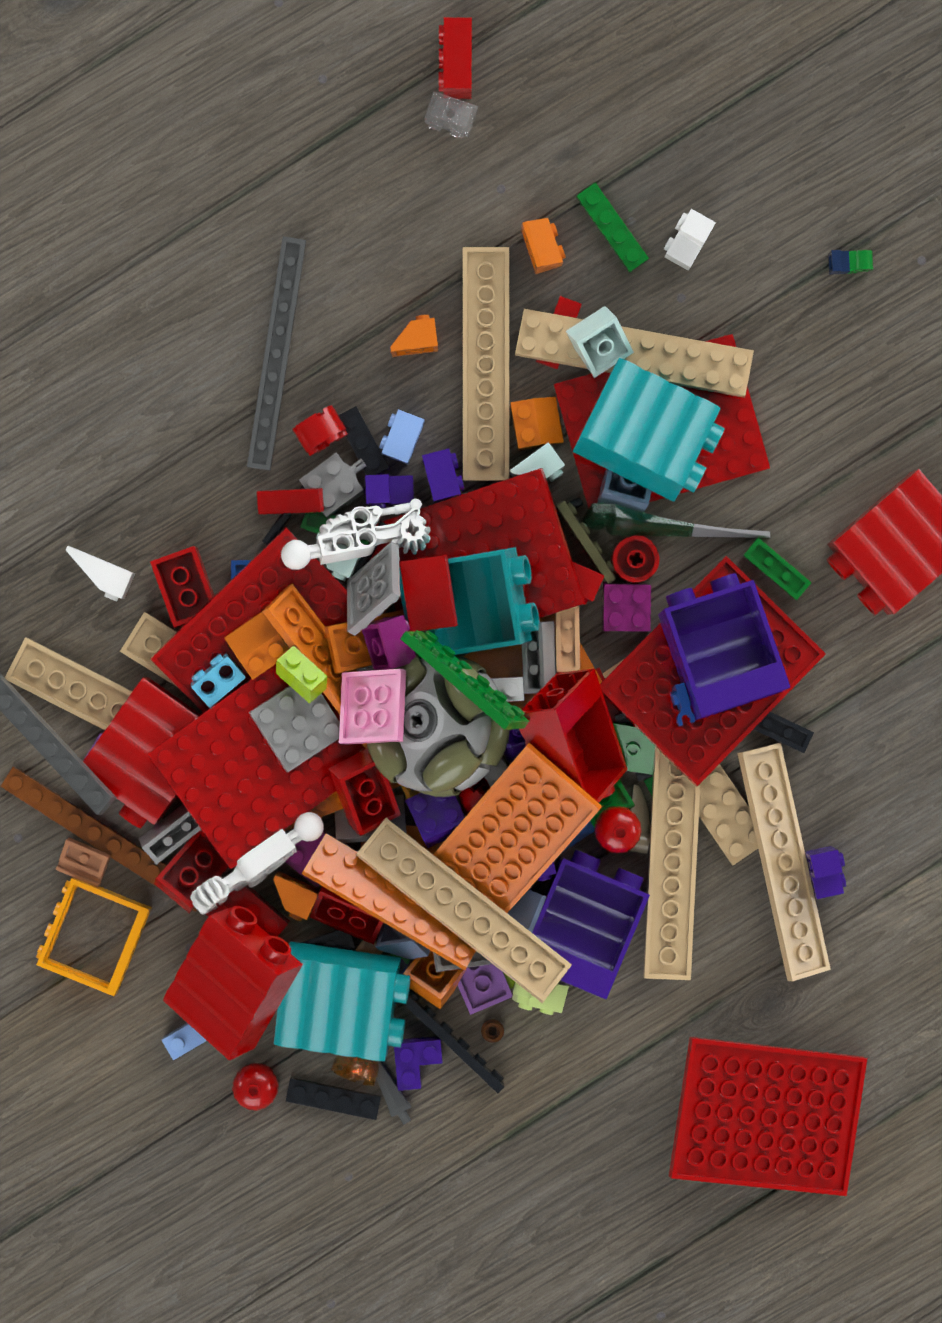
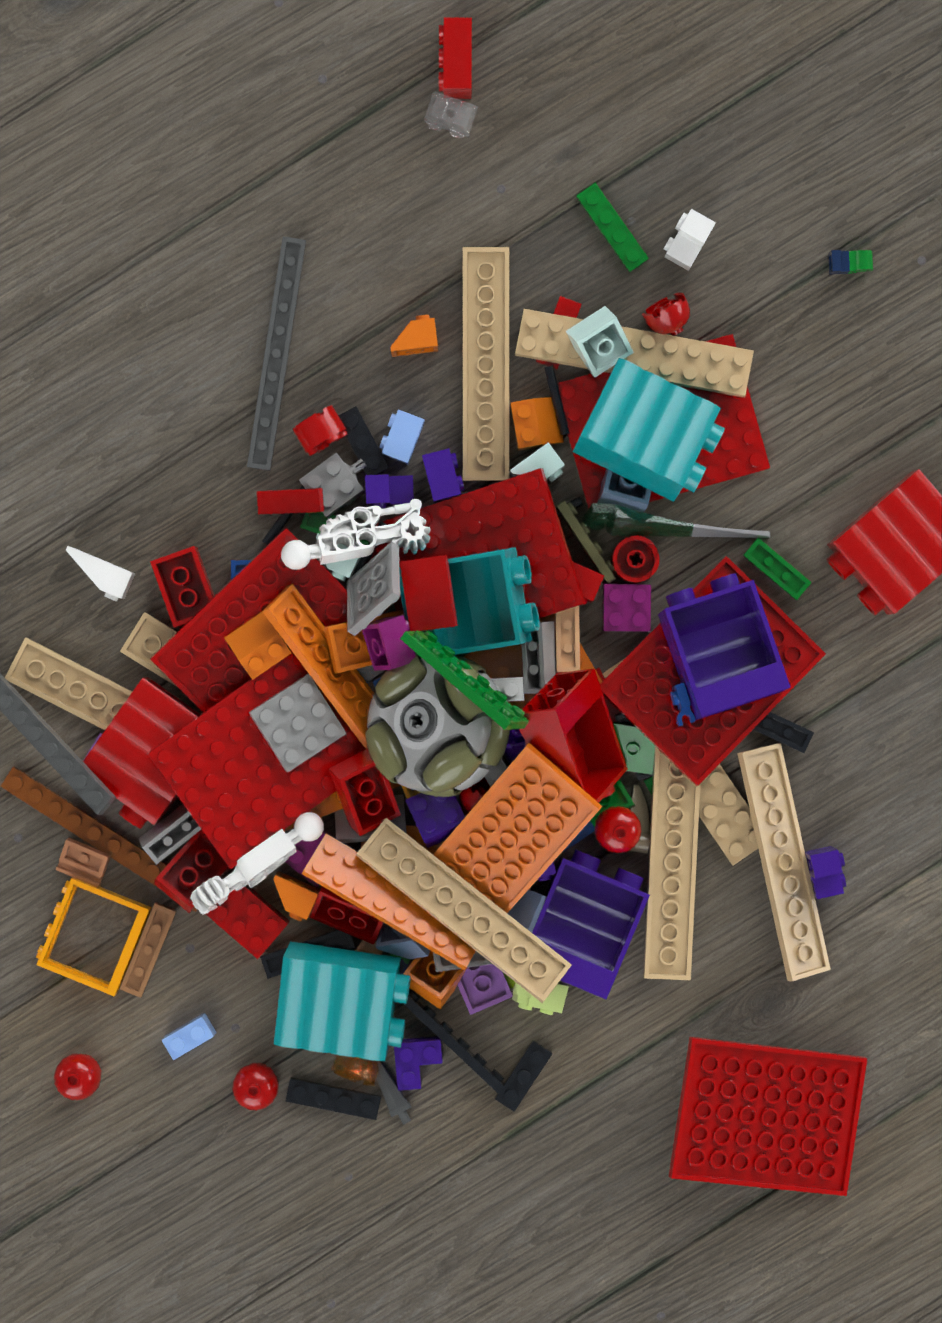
(77, 1076): none -> red cylinder
(148, 949): none -> medium nougat plate
(222, 684): medium azure brick -> none
(232, 981): red brick -> none
(301, 674): lime brick -> none
(372, 706): bright pink plate -> none
(492, 1037): reddish brown plate -> none
(523, 1075): none -> black plate
(541, 244): orange slope -> none
(556, 399): none -> black bar
(668, 315): none -> red cylinder

